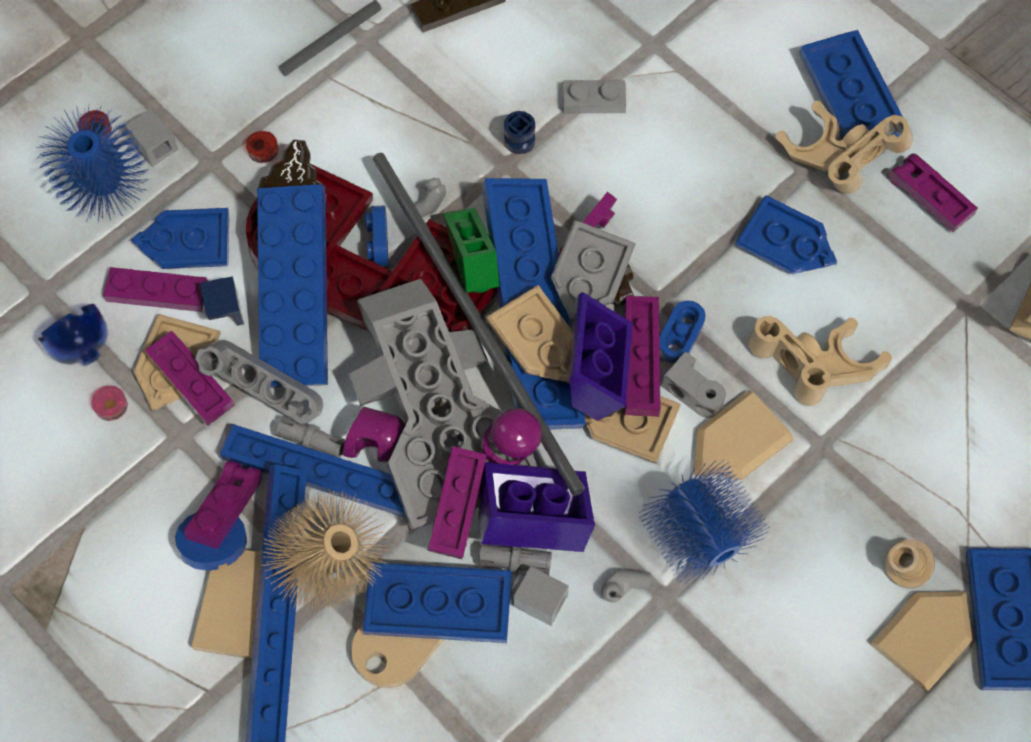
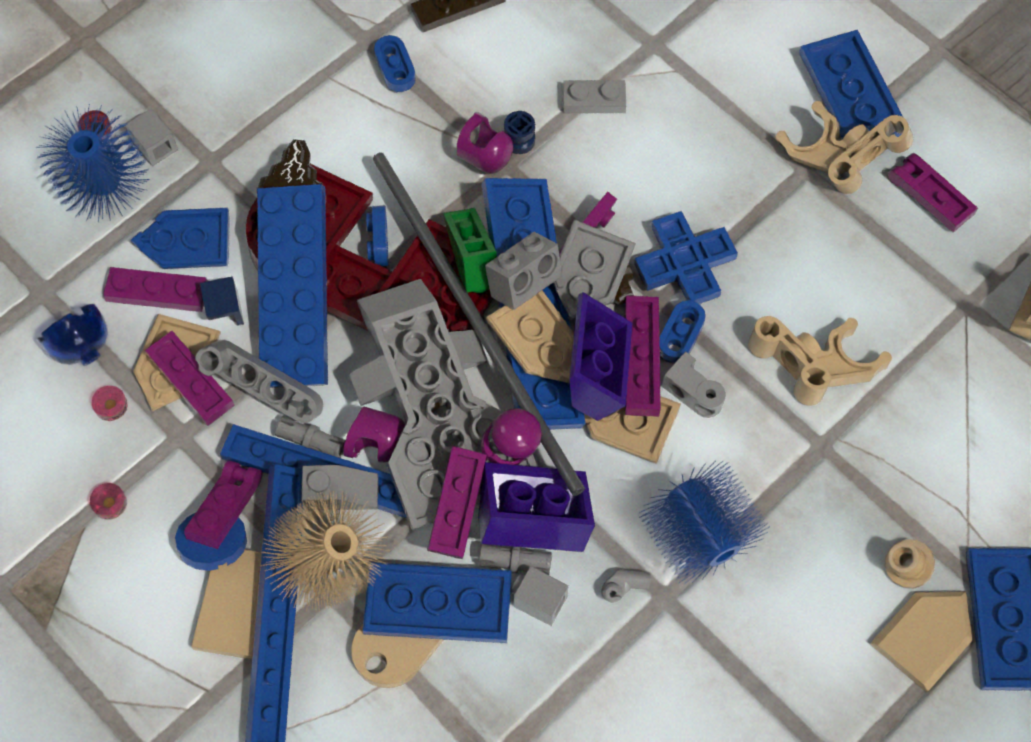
(108, 501): none -> clear pink tile
(262, 146): clear red tile -> none
(330, 38): dark grey piece -> none
(338, 478): none -> light grey slope
(395, 66): none -> blue plate
(432, 201): light grey arm -> none
(490, 150): none -> magenta helmet
(524, 270): none -> light grey brick
(685, 258): none -> blue plate
(740, 434): tan tile -> none
(786, 238): blue tile -> none

